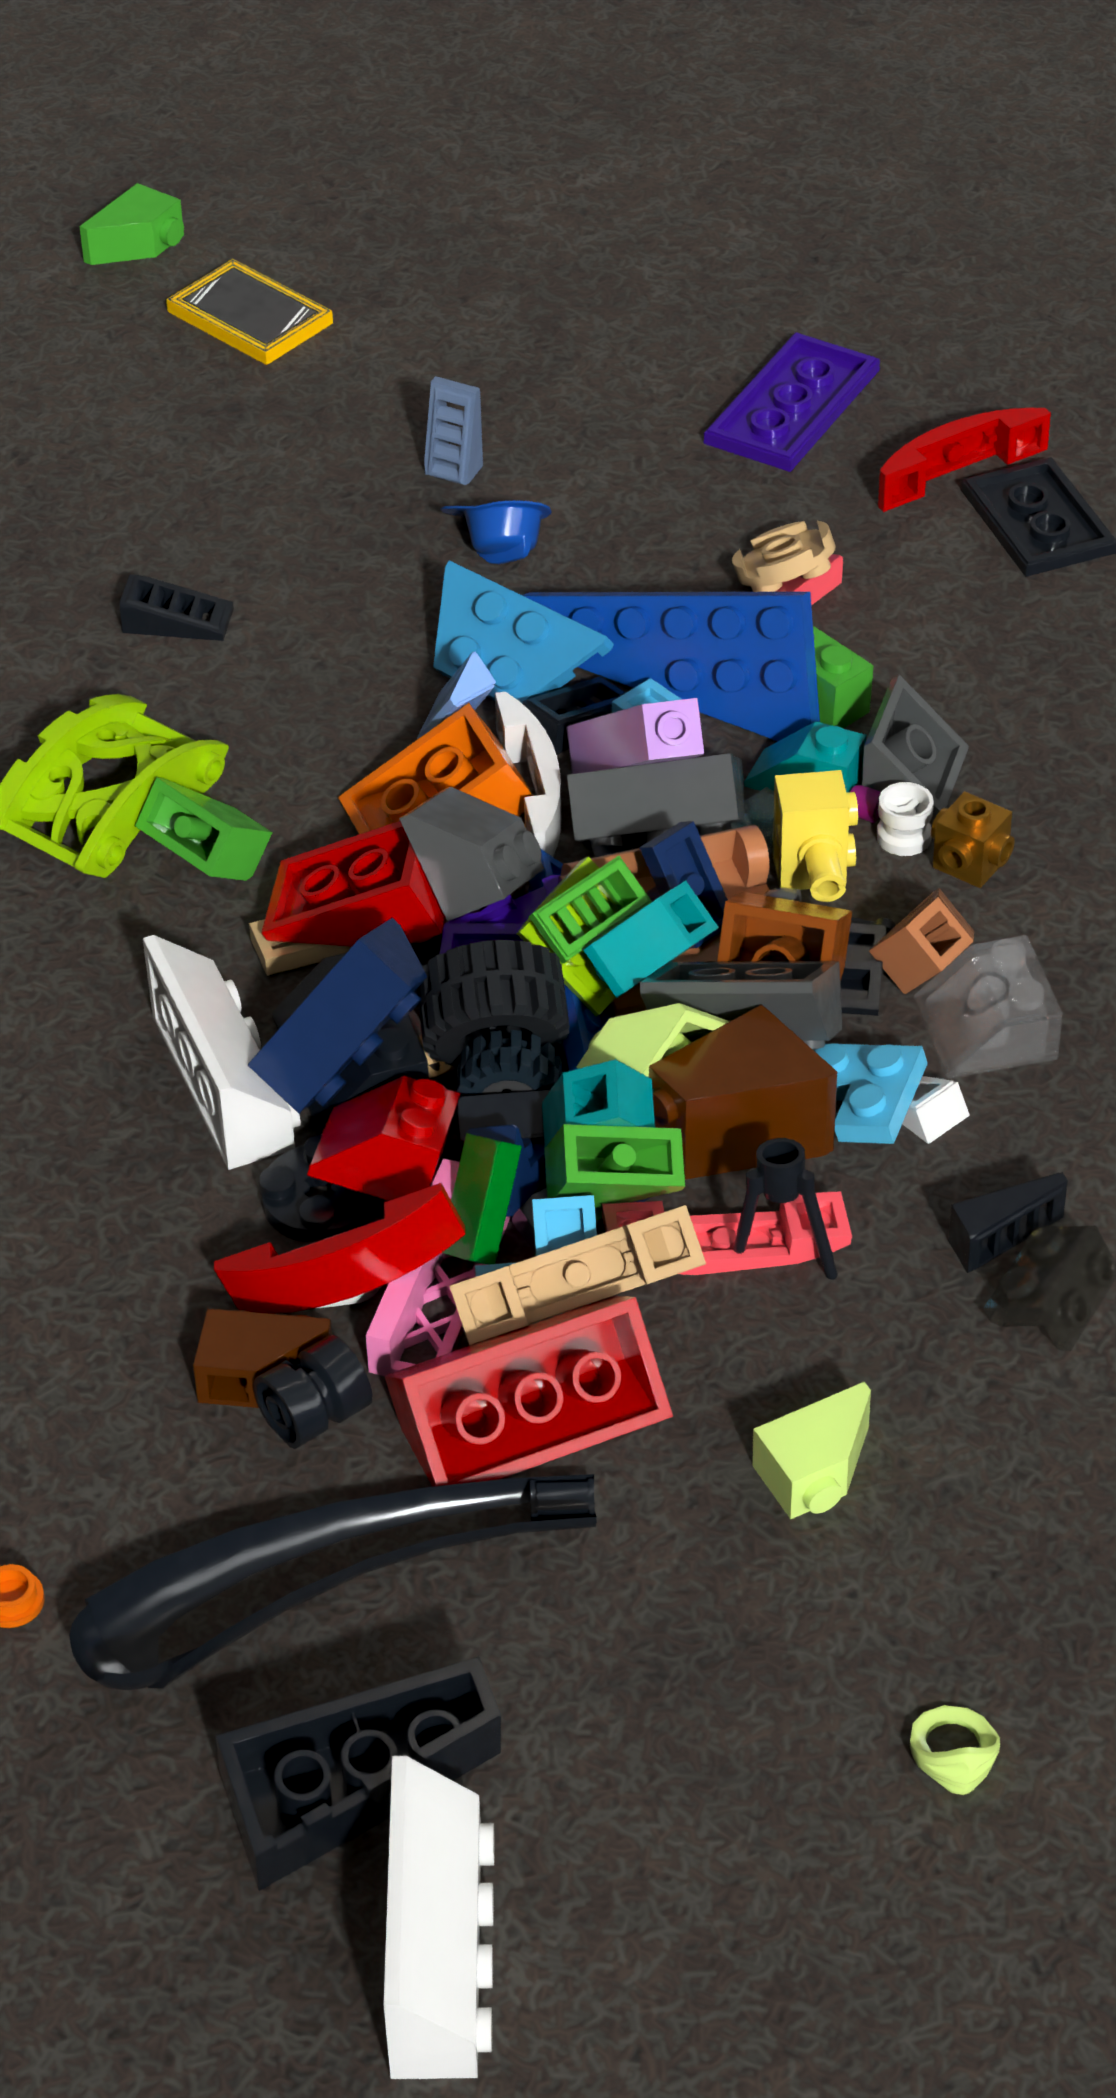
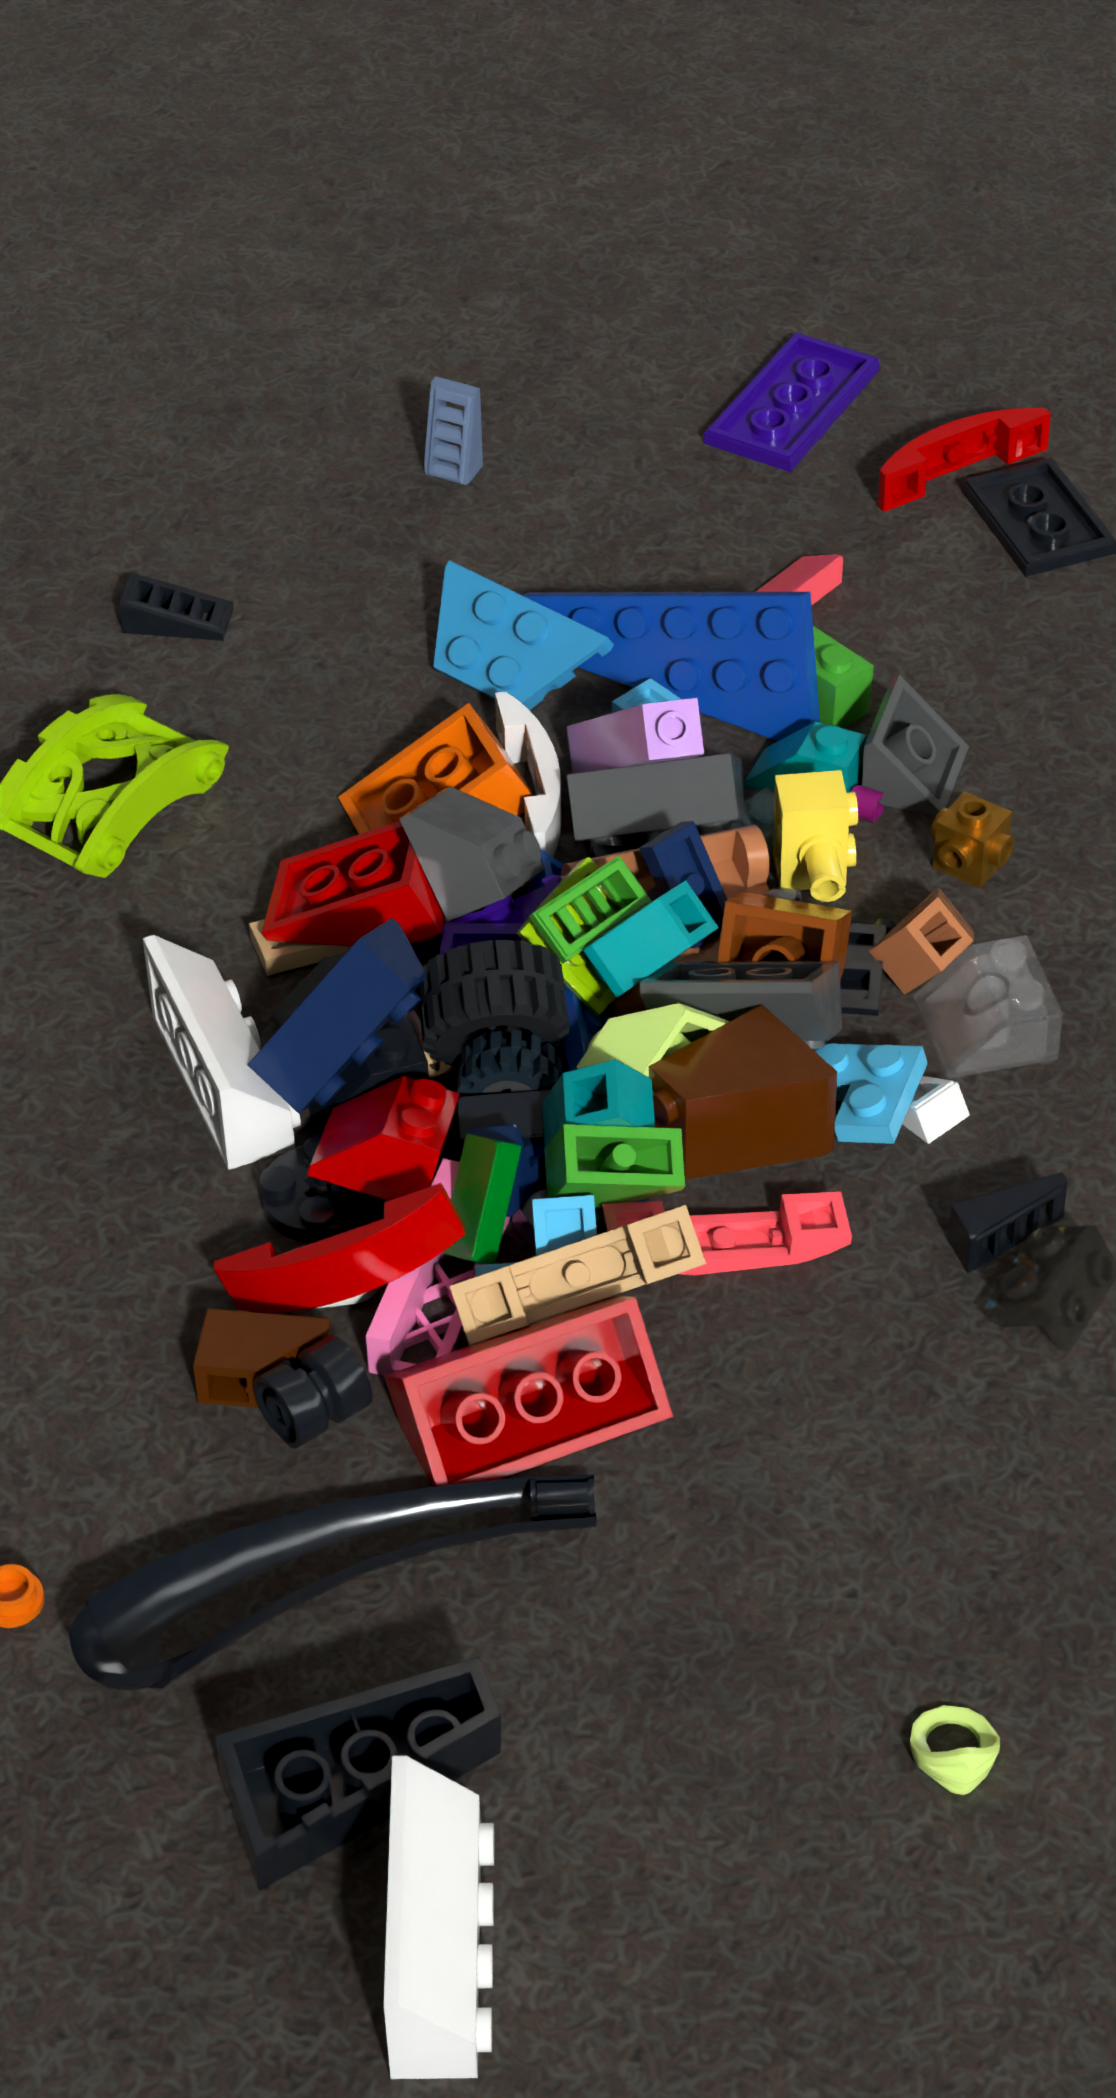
(132, 227): bright green slope -> none
(203, 831): bright green slope -> none
(249, 311): tile -> none
(467, 685): light blue slope -> none
(502, 529): blue piece -> none
(559, 709): black slope -> none
(782, 1179): black plant -> none
(785, 555): tan plate -> none
(813, 1451): yellowish green slope -> none
(905, 818): white wheel -> none

